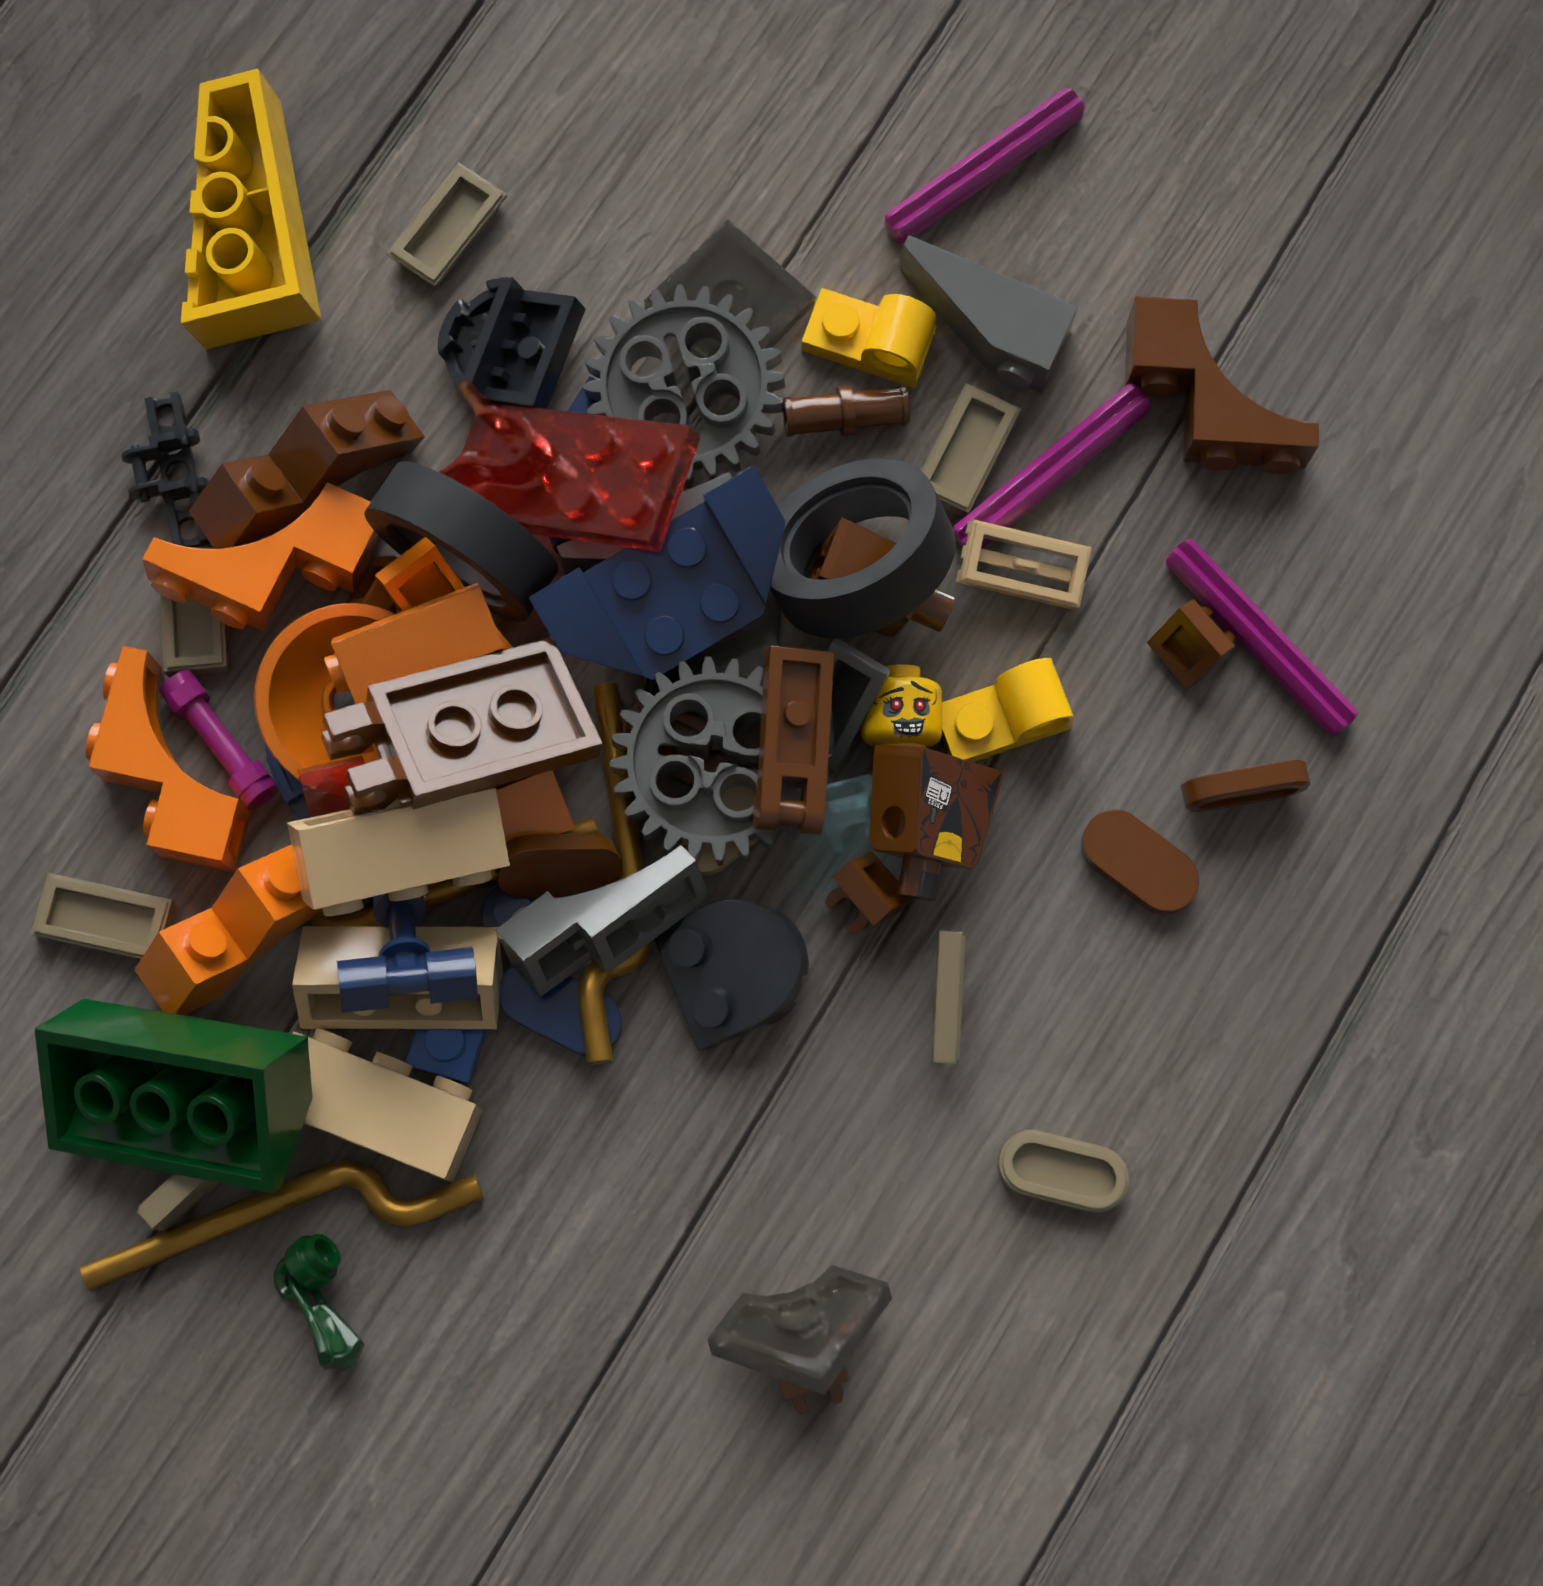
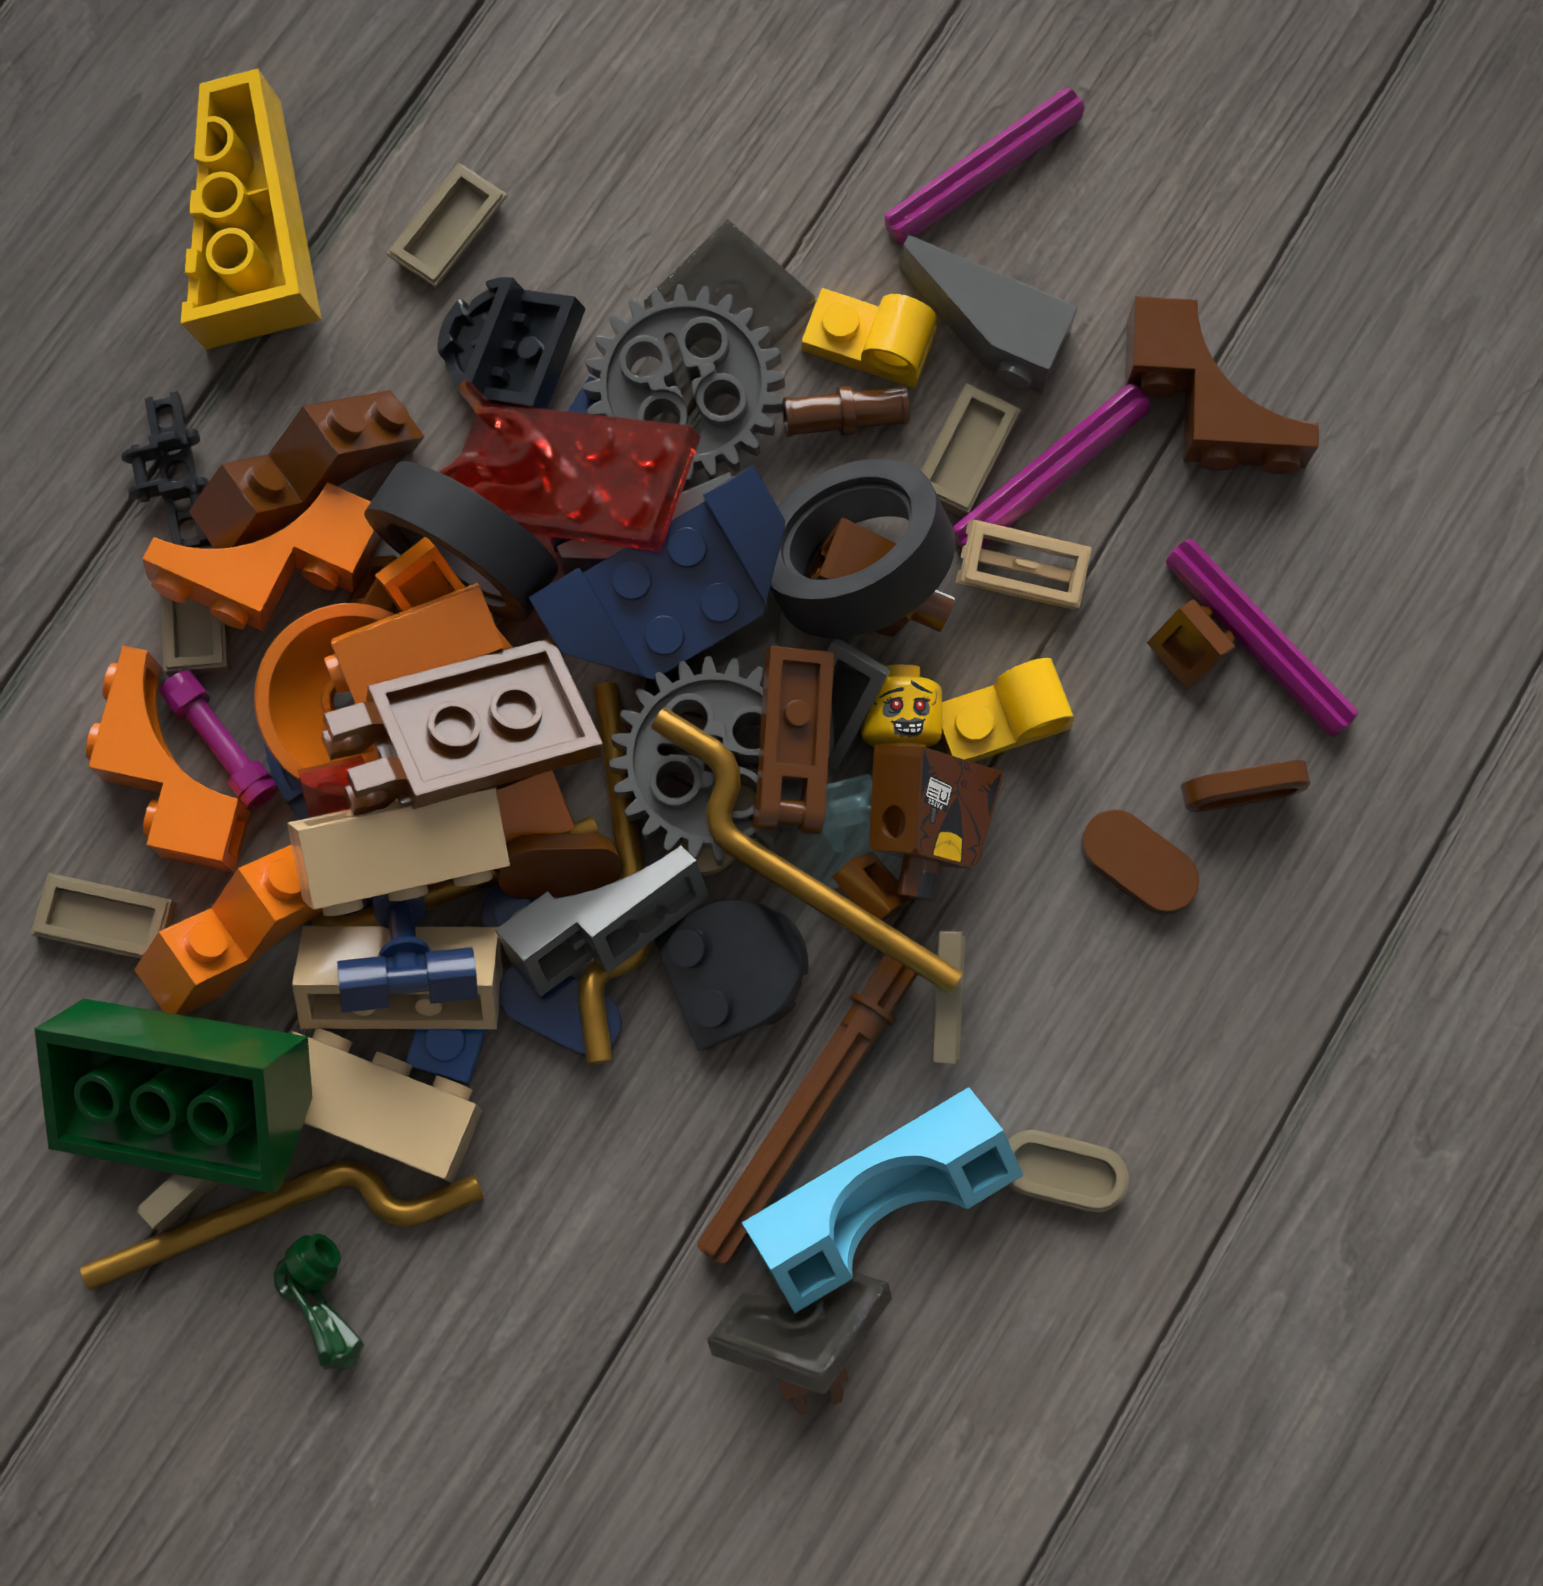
(783, 872): none -> pearl gold piece
(807, 1108): none -> reddish brown axle
(943, 1155): none -> medium azure arch

